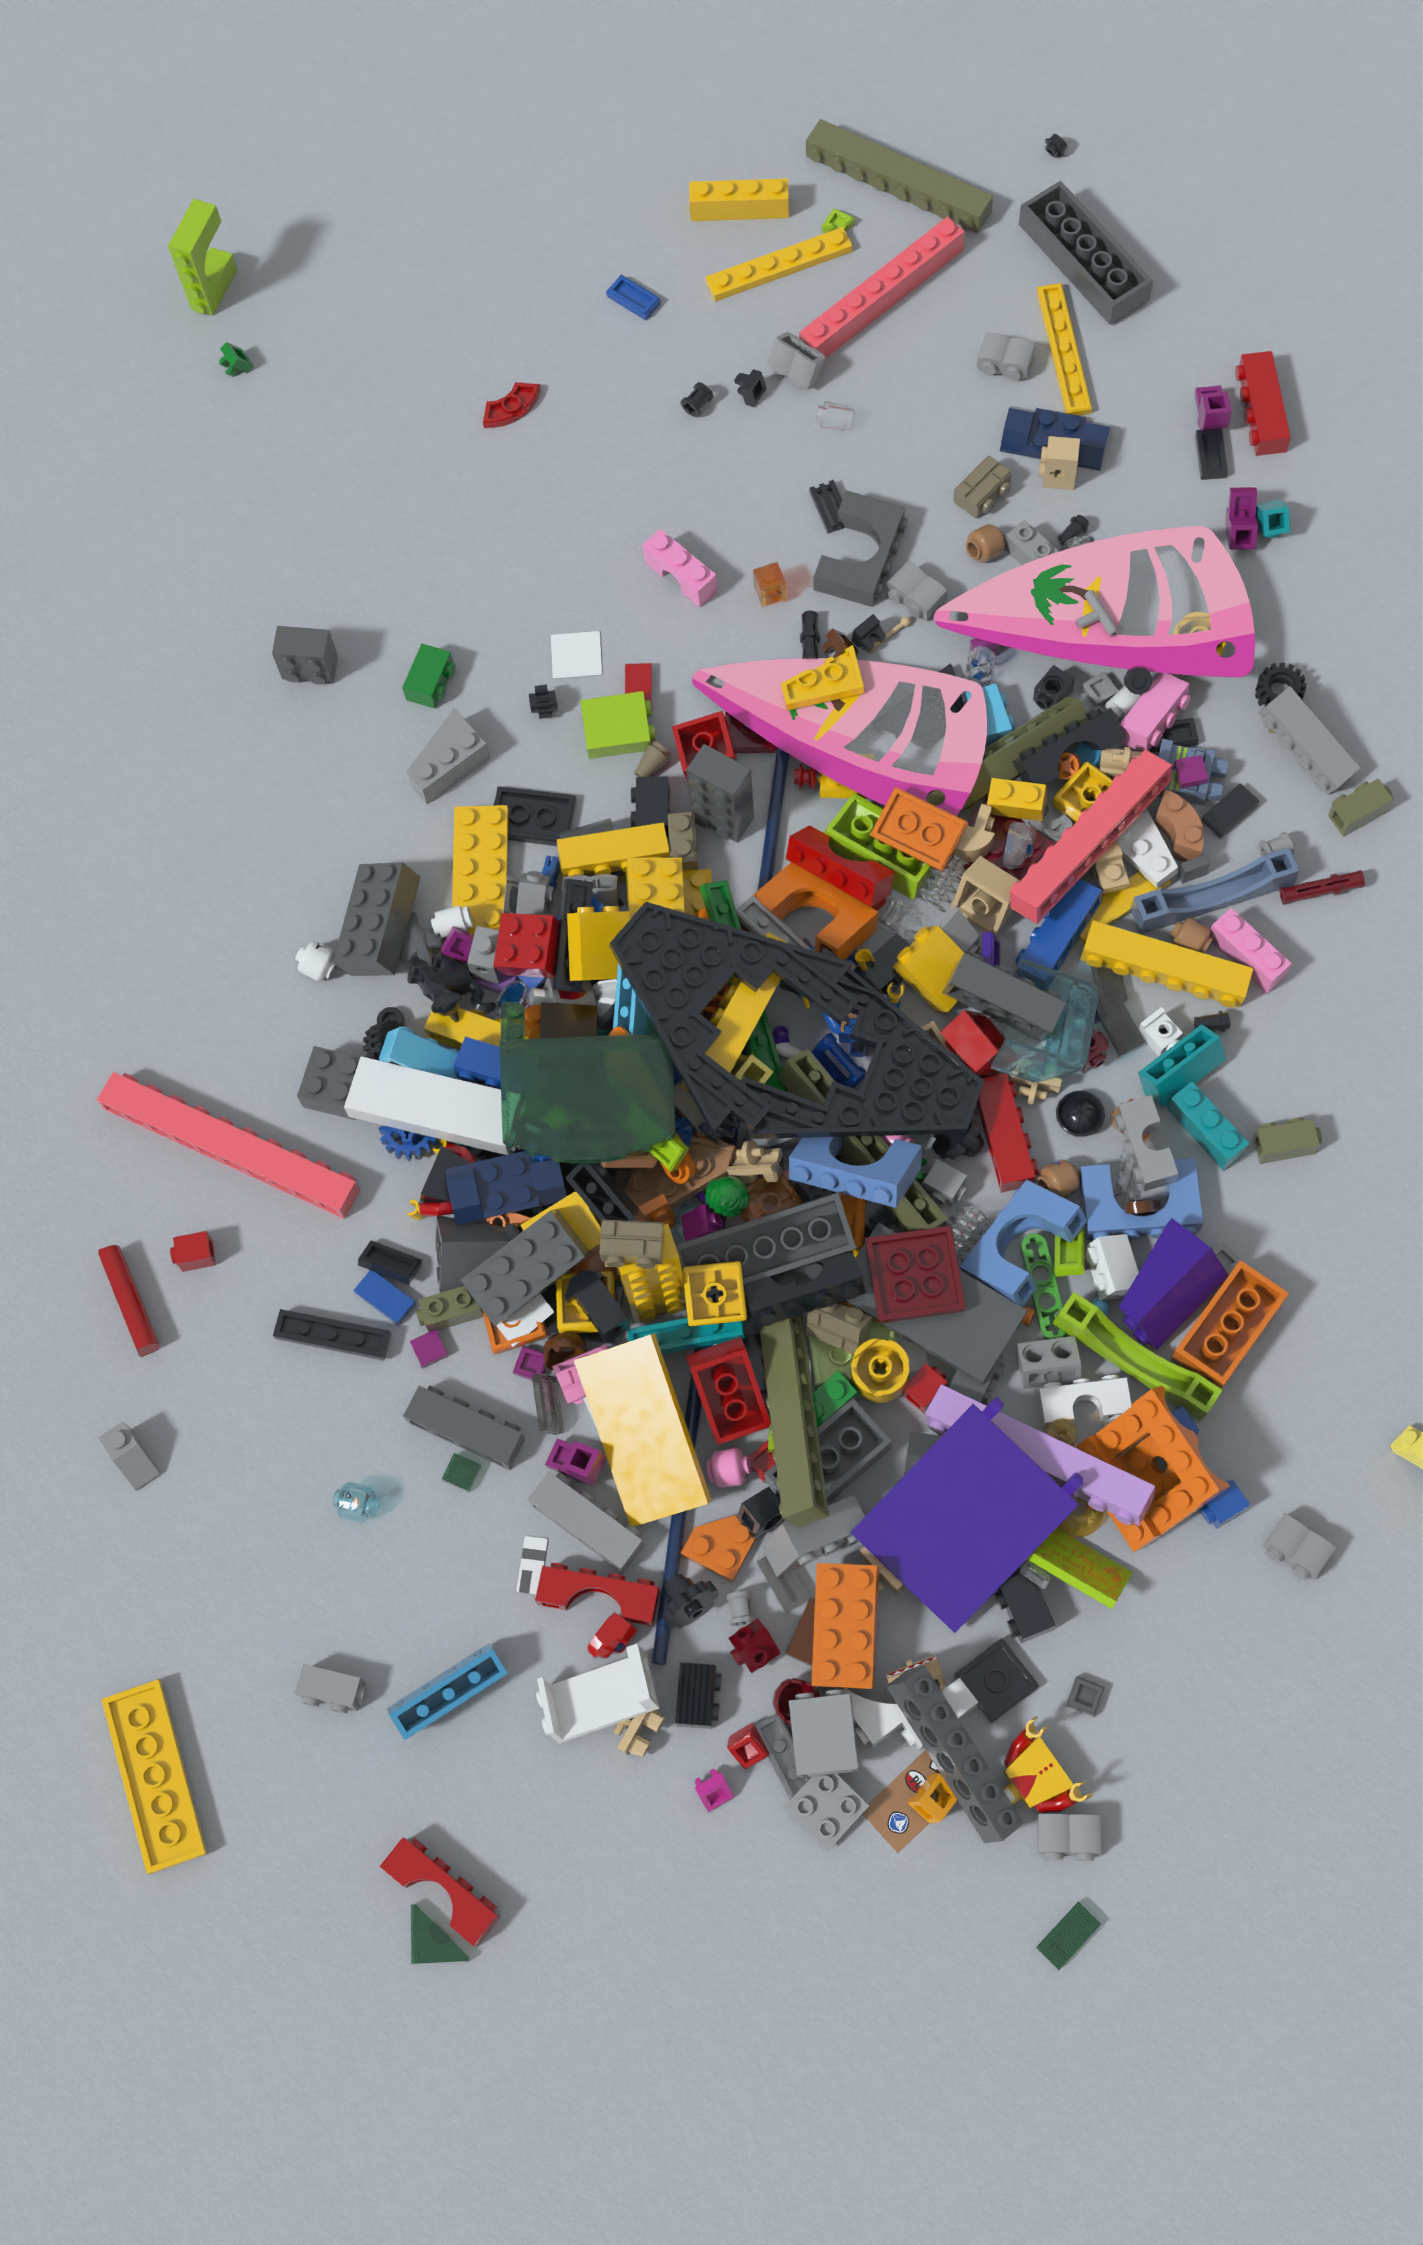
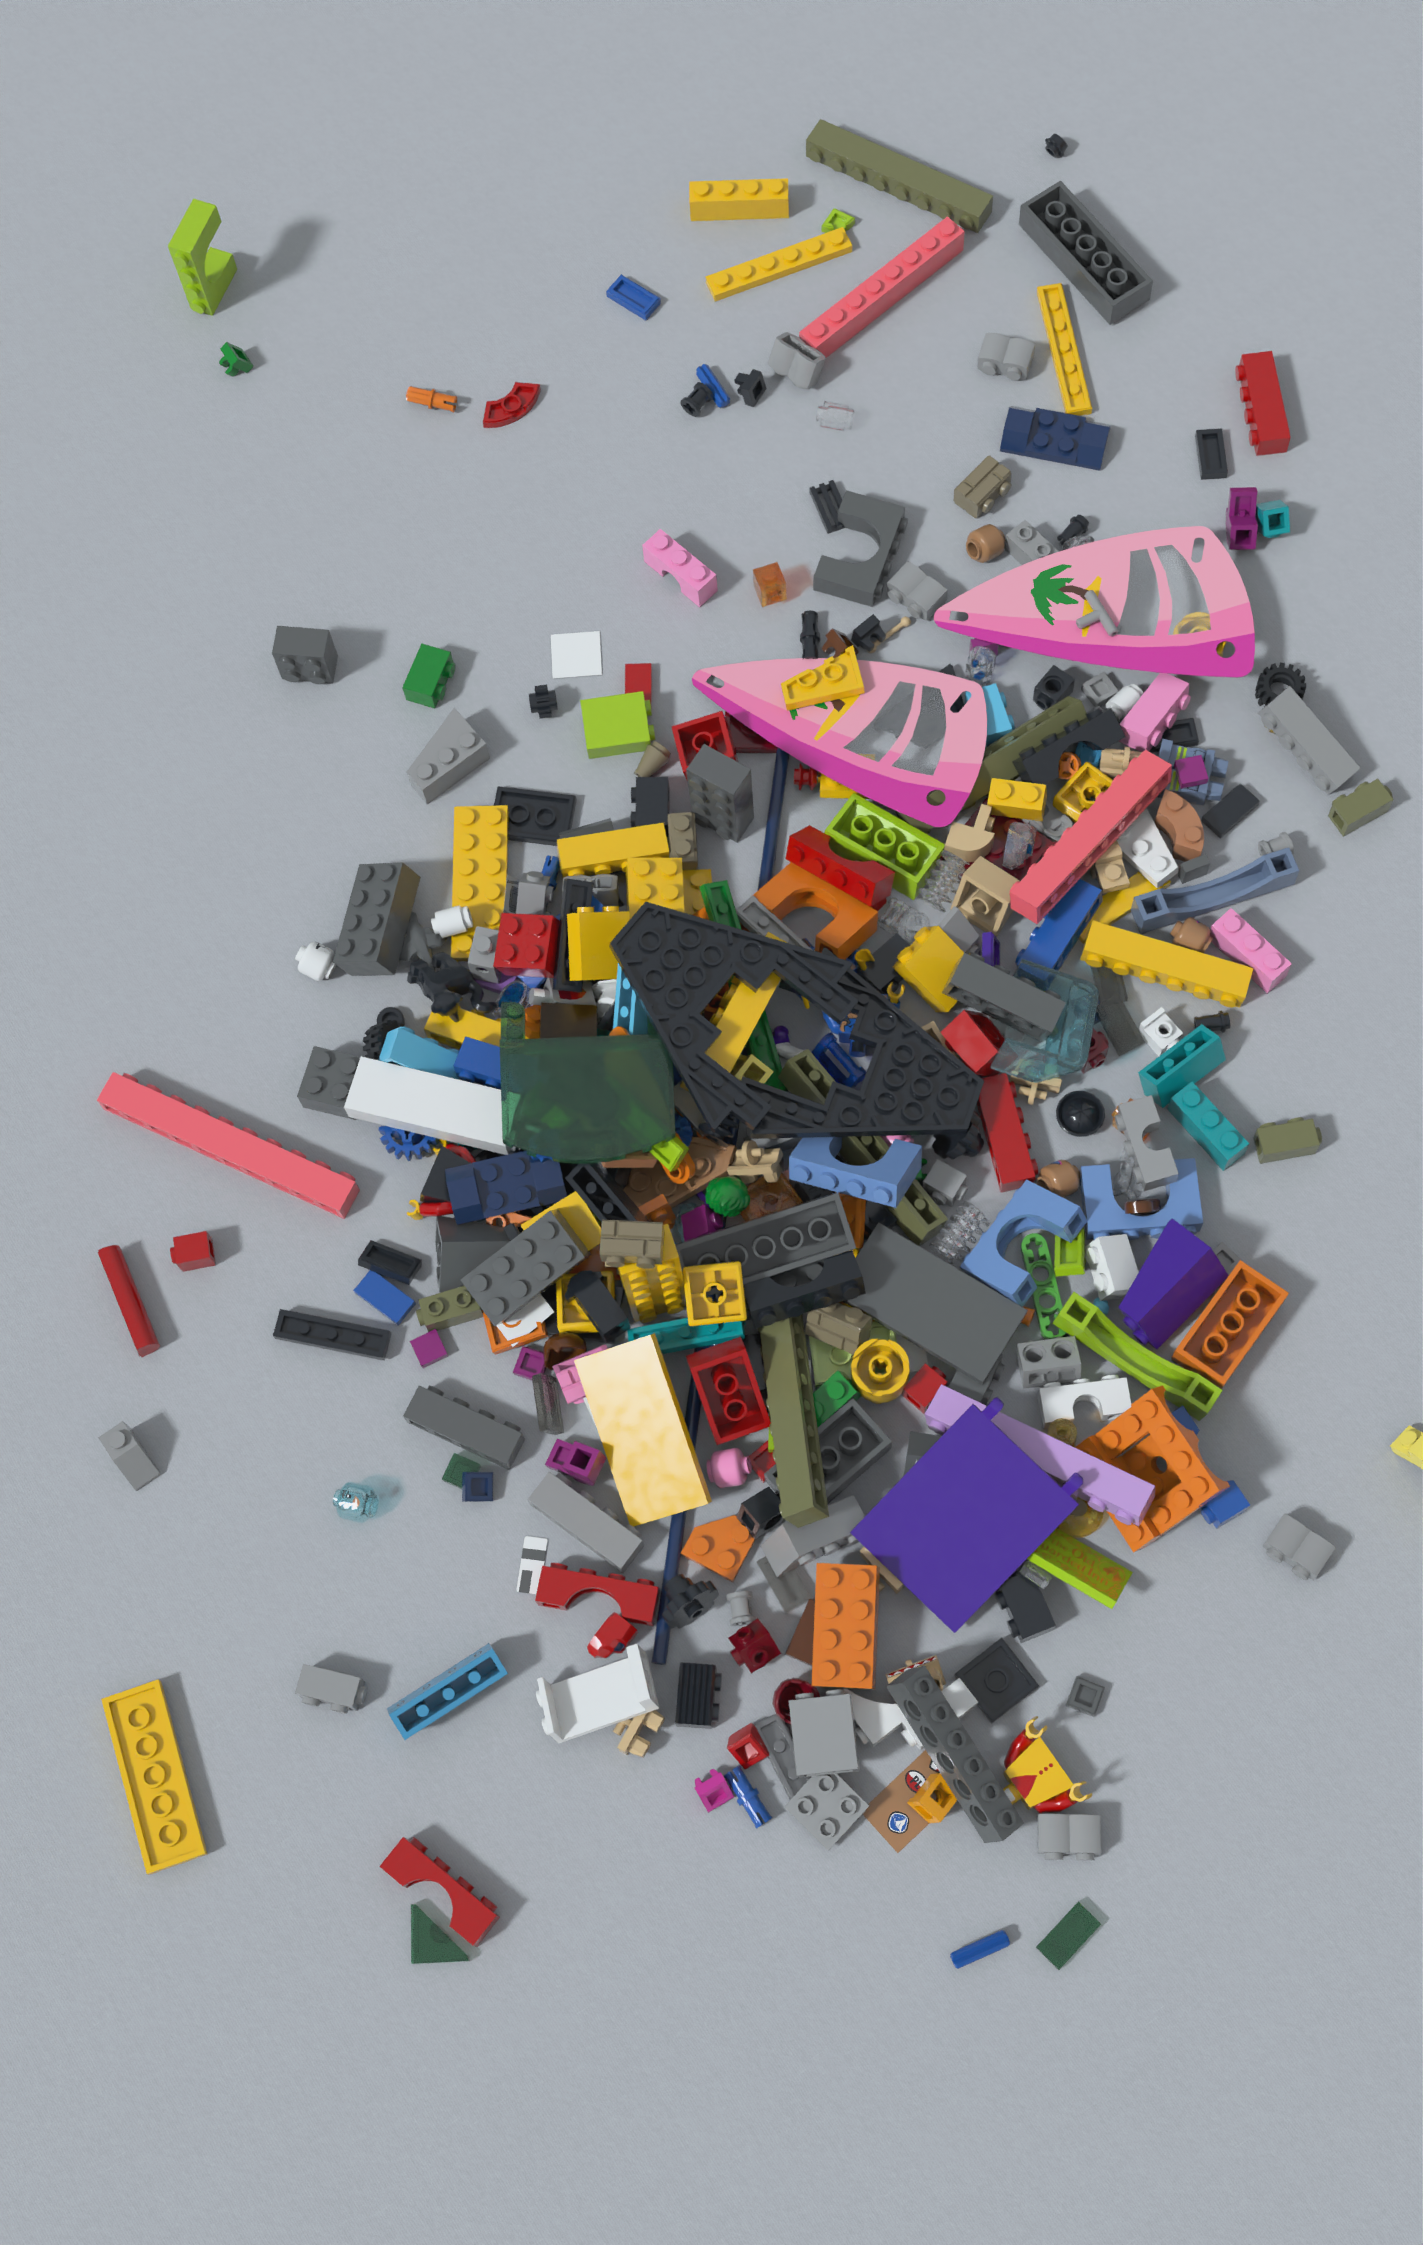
(431, 398): none -> orange axle
(458, 944): magenta tile -> none
(477, 1486): none -> dark blue tile
(708, 378): none -> blue axle
(747, 1796): none -> blue pin
(915, 1274): dark red plate -> none
(919, 829): orange tile -> none
(980, 1949): none -> blue axle
(1059, 462): tan brick -> none
(1138, 680): black tile -> none
(1212, 408): magenta brick -> none
(1333, 884): dark red pin -> none

